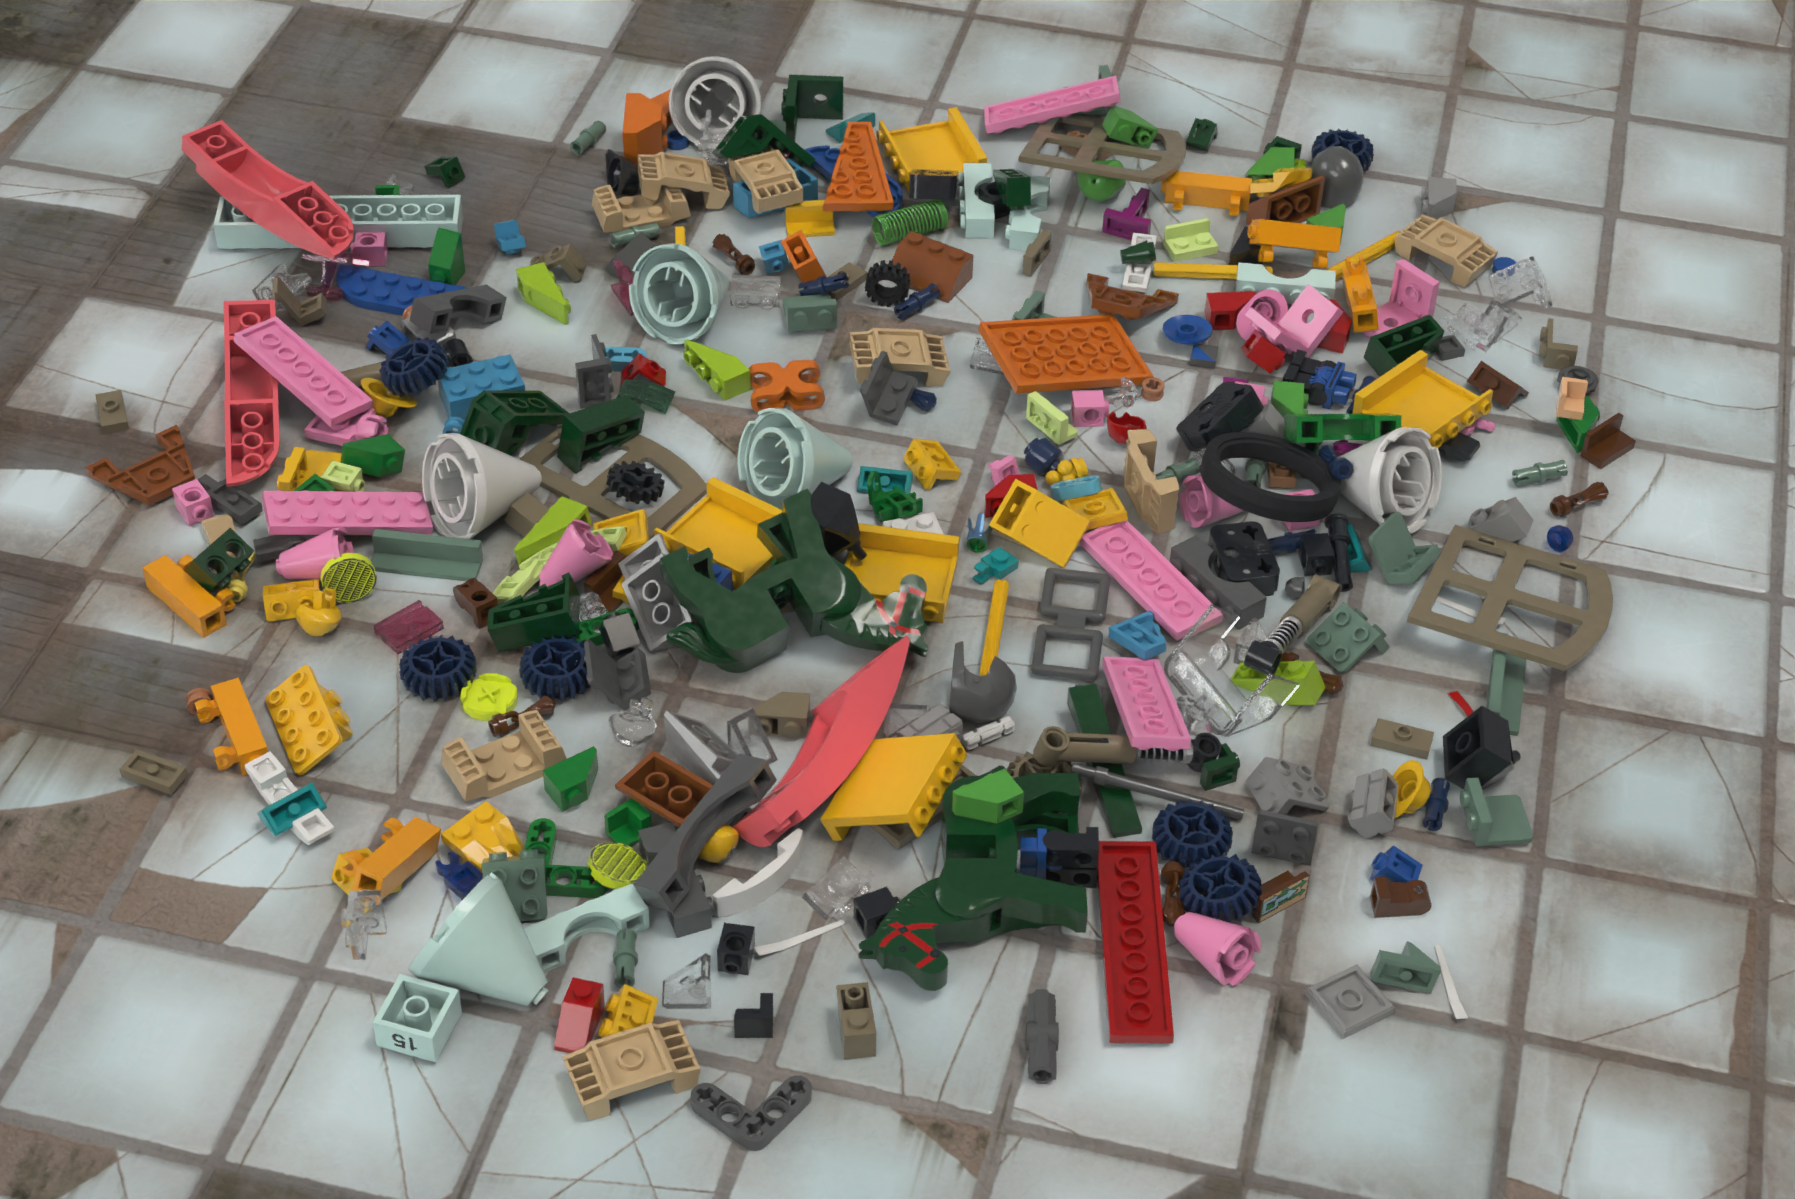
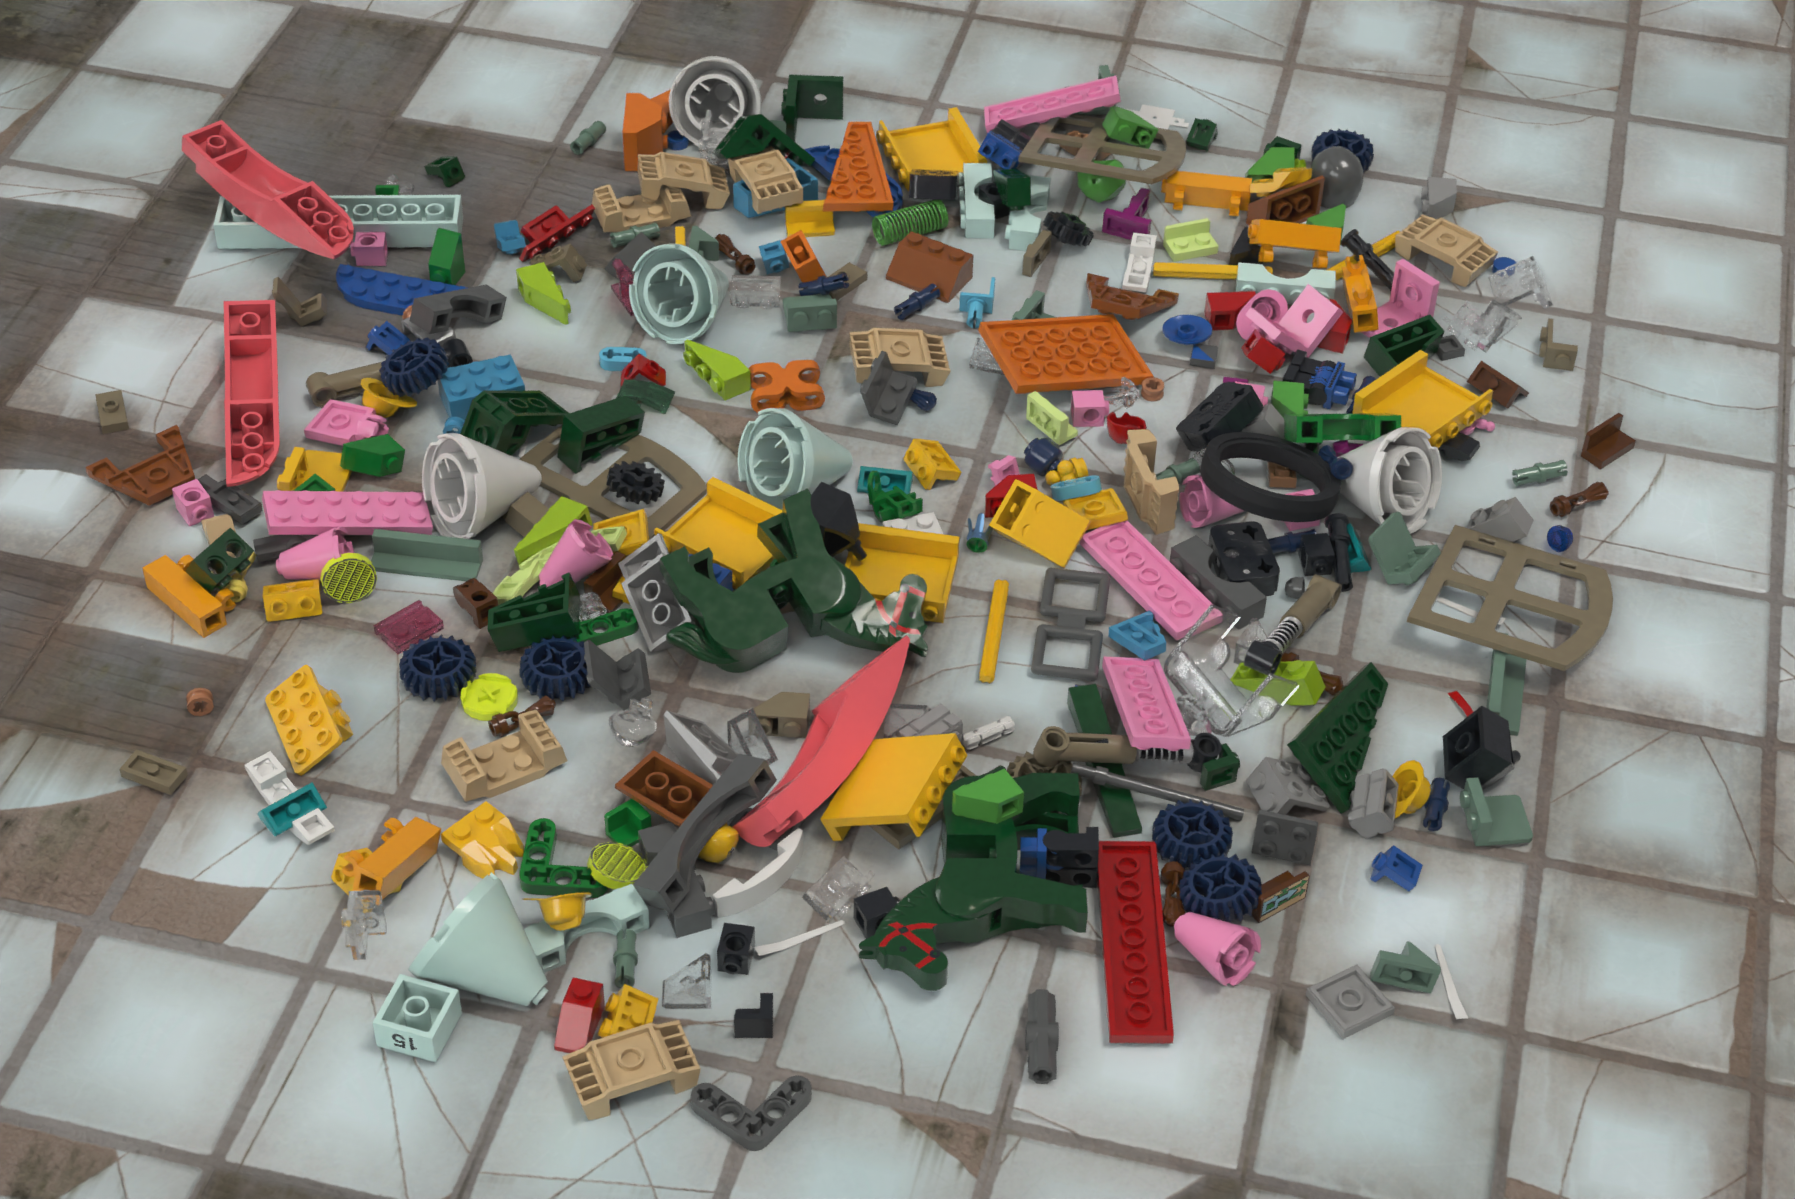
(238, 722): light orange brick -> none
(295, 283): clear bracket -> none
(303, 371): bright pink plate -> none
(321, 615): yellow piece -> none
(328, 272): clear pink plate -> none
(344, 477): yellowish green bracket -> none
(458, 877): clear blue plate -> none
(523, 880): sand green bracket -> none
(550, 227): none -> red bracket
(563, 911): none -> yellow piece
(571, 779): green slope -> none
(593, 378): dark grey bracket -> none
(619, 634): brick -> none
(621, 173): black hat -> none
(704, 244): none -> sand green slope
(838, 131): teal slope -> none
(856, 1021): dark tan slope -> none
(887, 294): black tyre -> none
(977, 304): none -> medium azure bracket
(981, 697): dark grey piece -> none
(997, 564): teal plate -> none
(1000, 148): none -> blue hips
(1068, 228): none -> black gear
(1139, 254): dark green cone -> none
(1163, 115): none -> white piece
(1255, 469): sand green pin -> none
(1338, 736): none -> dark green wing
(1346, 638): sand green bracket -> none
(1373, 262): none -> black pin
(1399, 898): reddish brown leg -> none
(1402, 738): dark tan plate -> none
(1571, 398): light nougat panel -> none
(1577, 429): green slope -> none
(1580, 373): dark grey gear -> none

